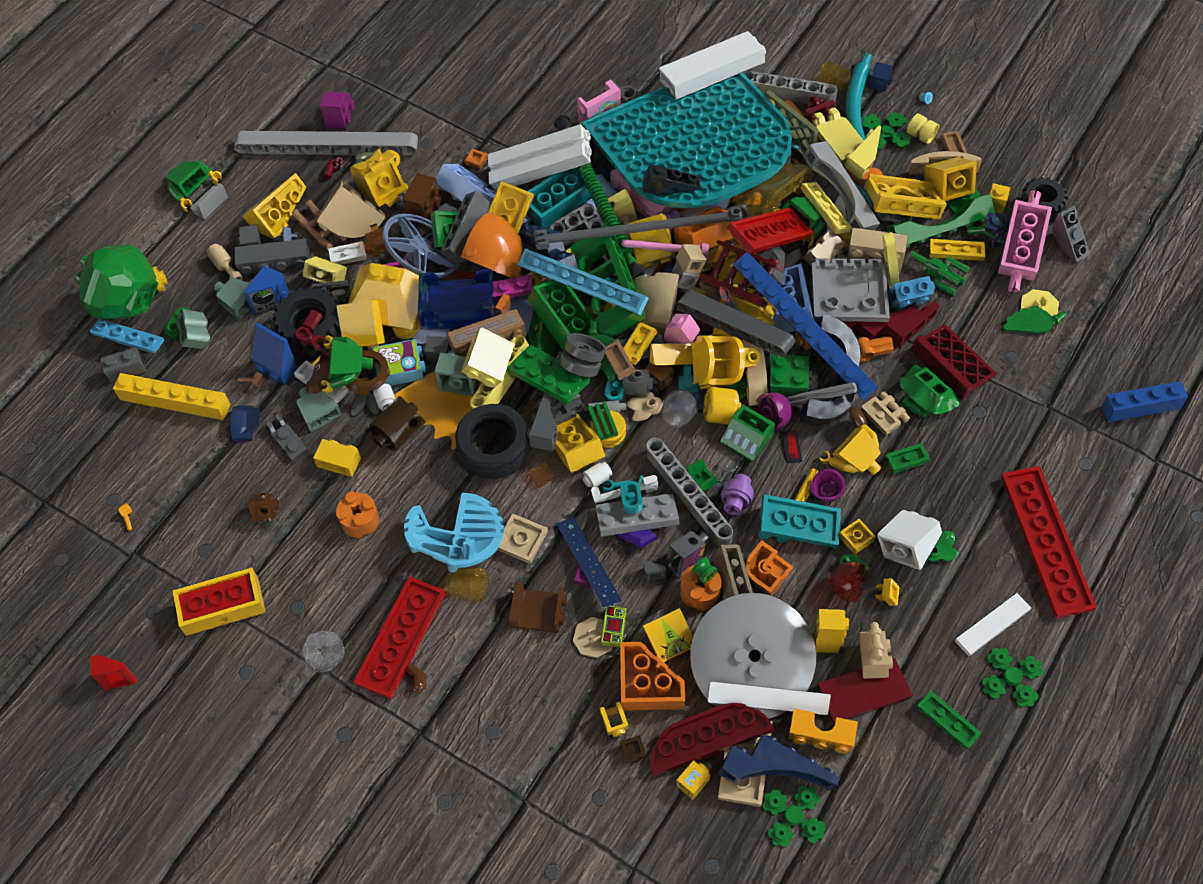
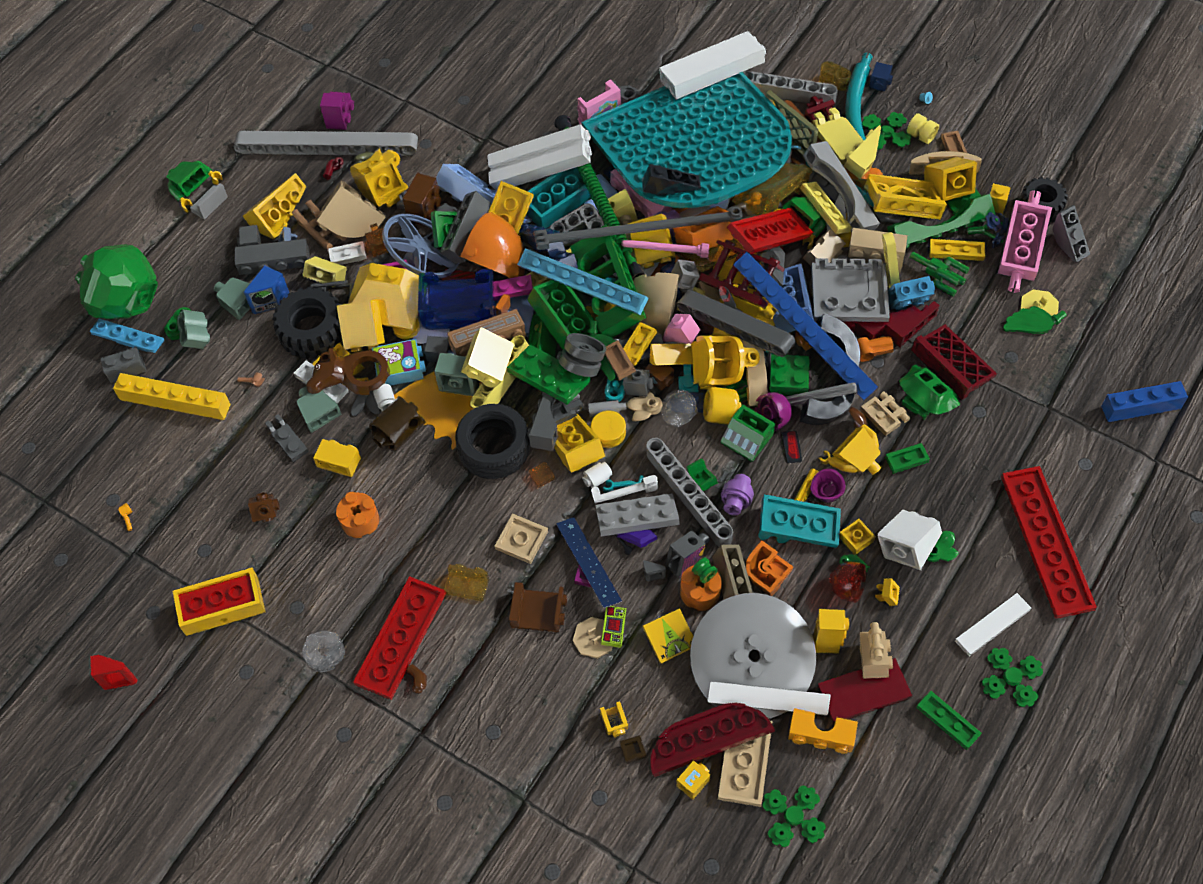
(161, 279): yellow plate -> none
(222, 260): tan piece -> none
(244, 422): dark blue slope -> none
(272, 355): blue slope -> none
(305, 333): dark red bar -> none
(344, 362): green torso -> none
(474, 539): medium azure piece -> none
(476, 159): orange tile -> none
(597, 407): green tile -> none
(631, 497): teal plate -> none
(648, 681): orange brick -> none
(691, 258): tan brick -> none
(774, 759): dark blue arch -> none

